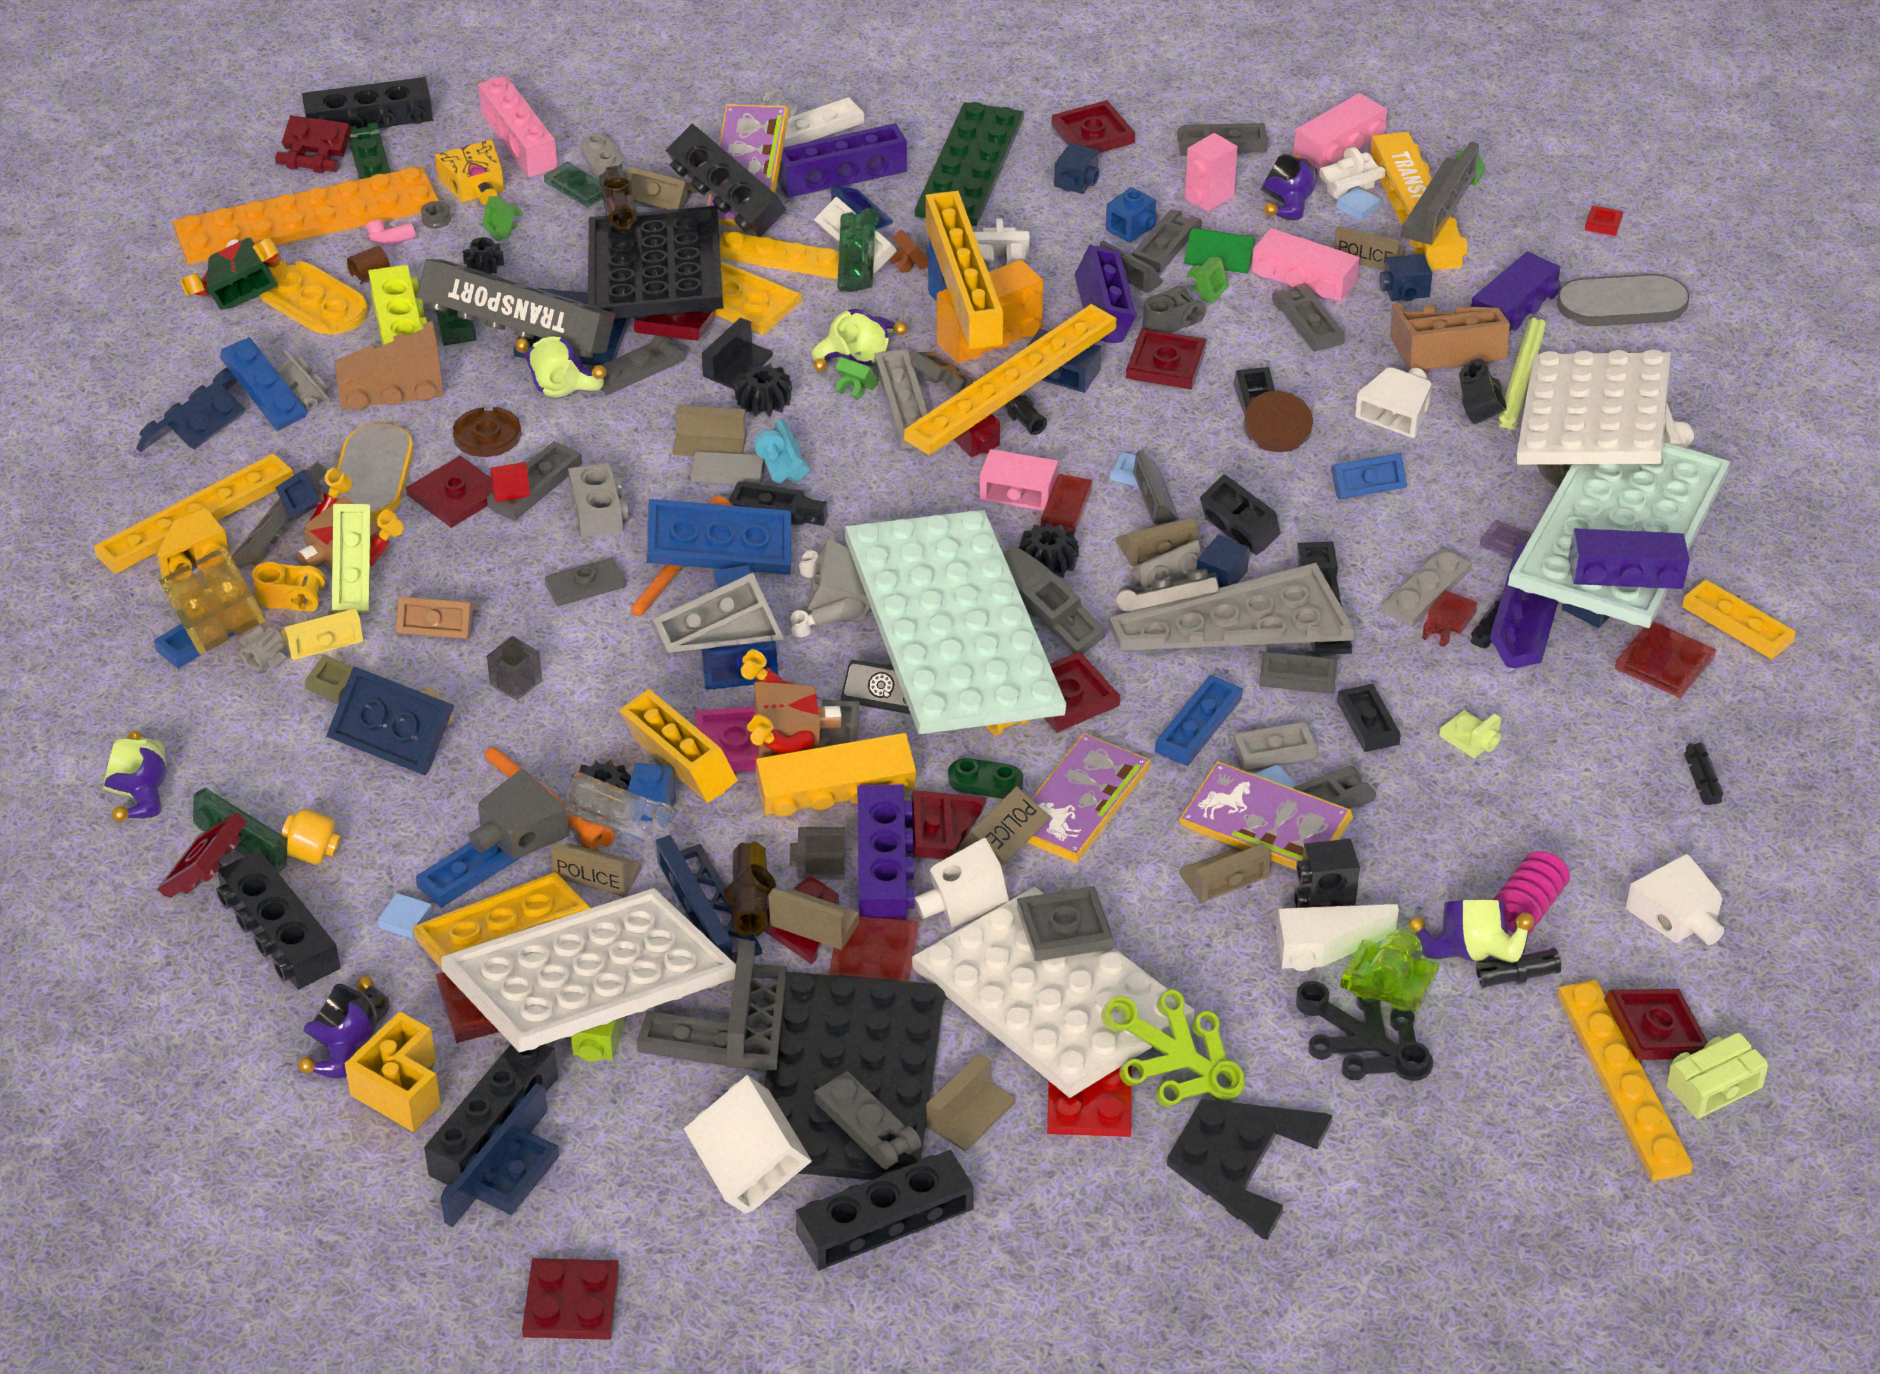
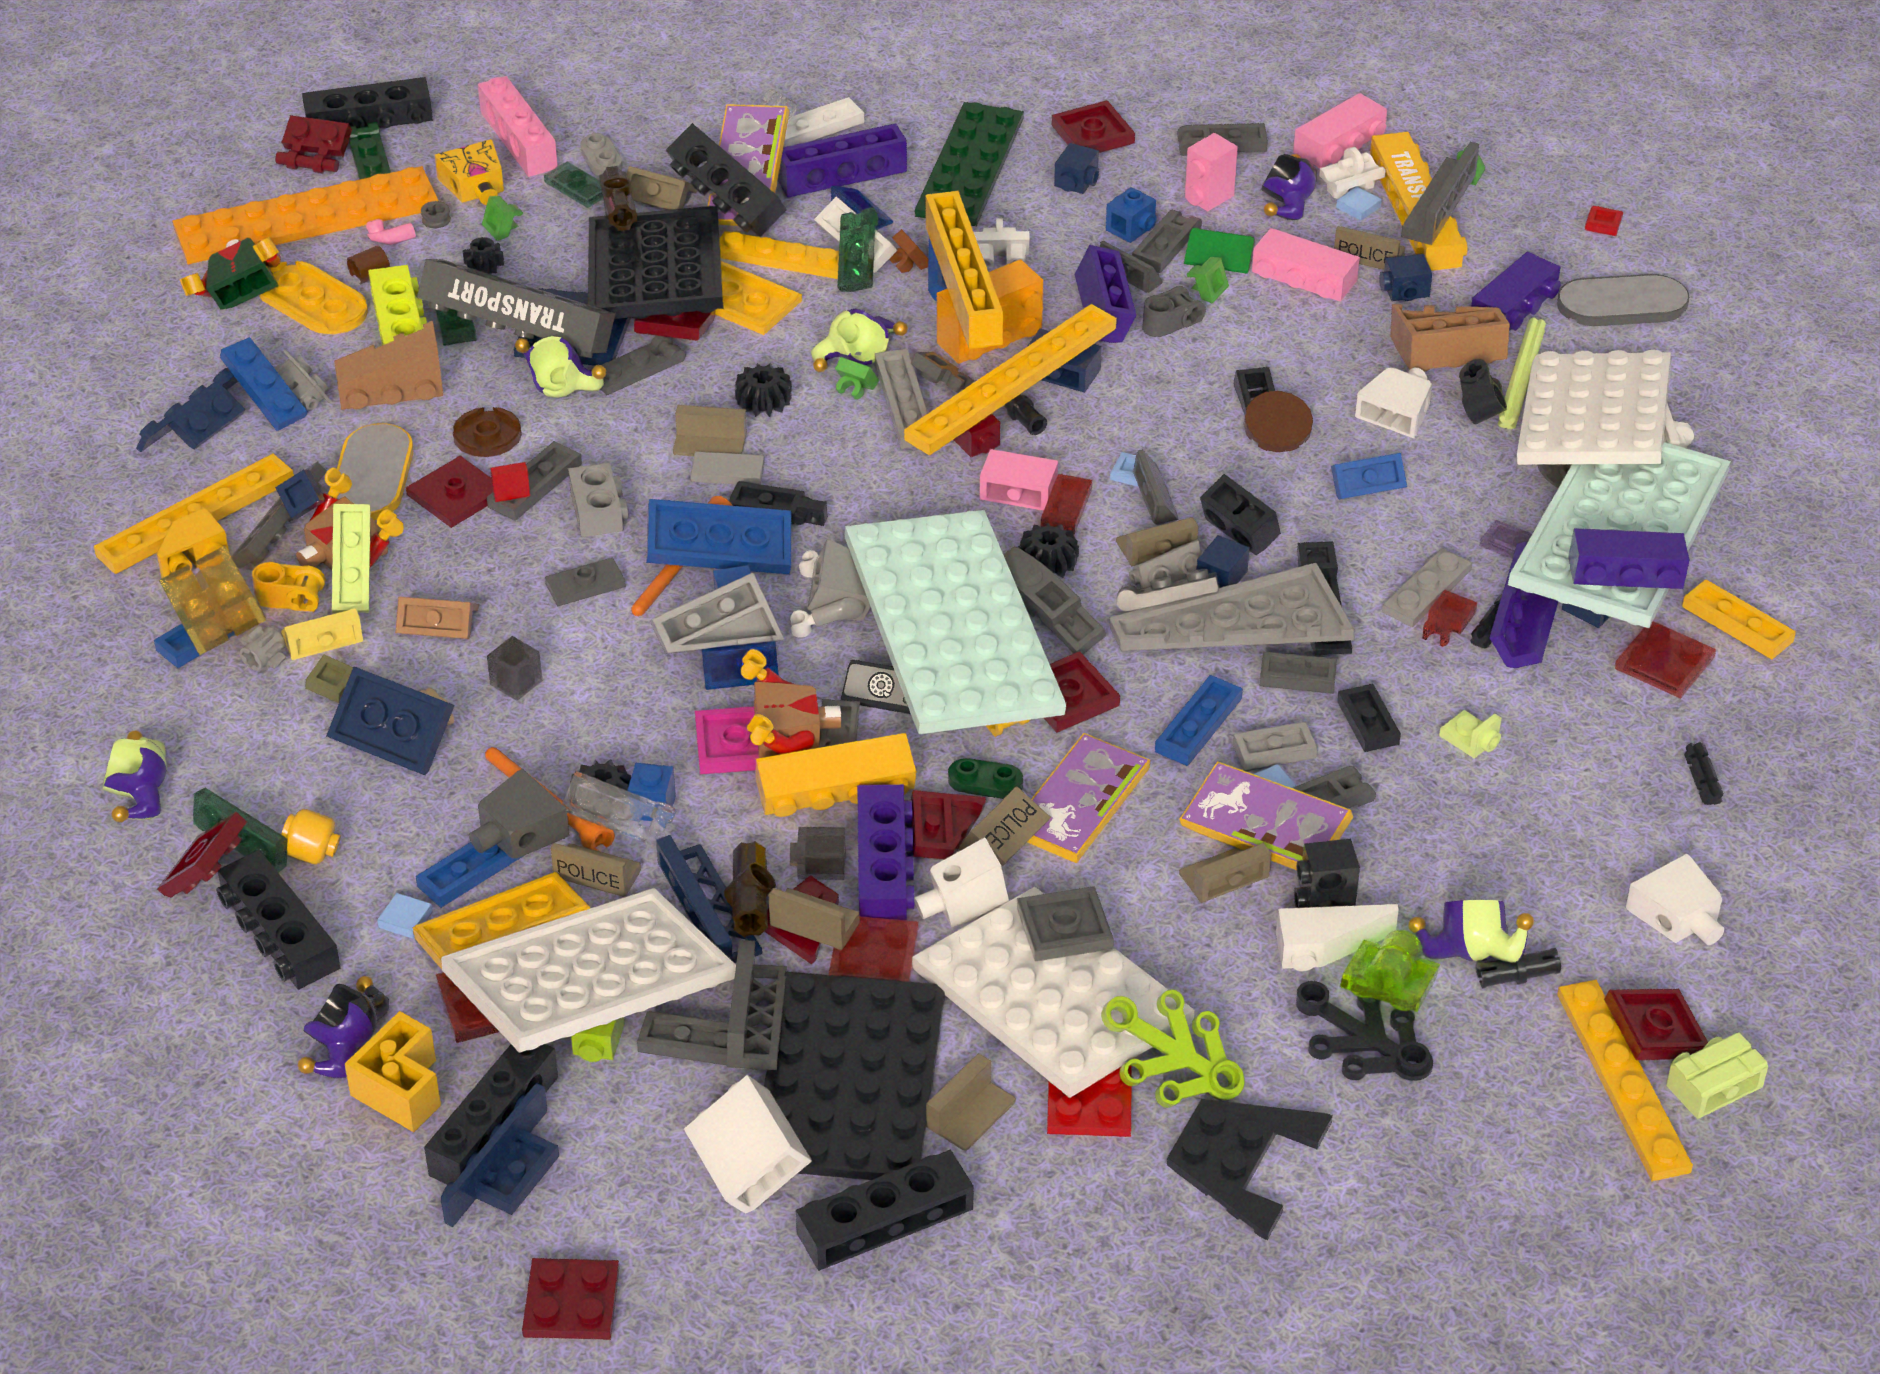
(678, 744): yellow brick -> none
(732, 353): black panel -> none
(781, 453): medium azure hips -> none
(866, 1120): dark grey plate -> none
(1166, 358): dark red plate -> none
(1309, 317): dark grey plate -> none
(1533, 887): dark pink piece -> none

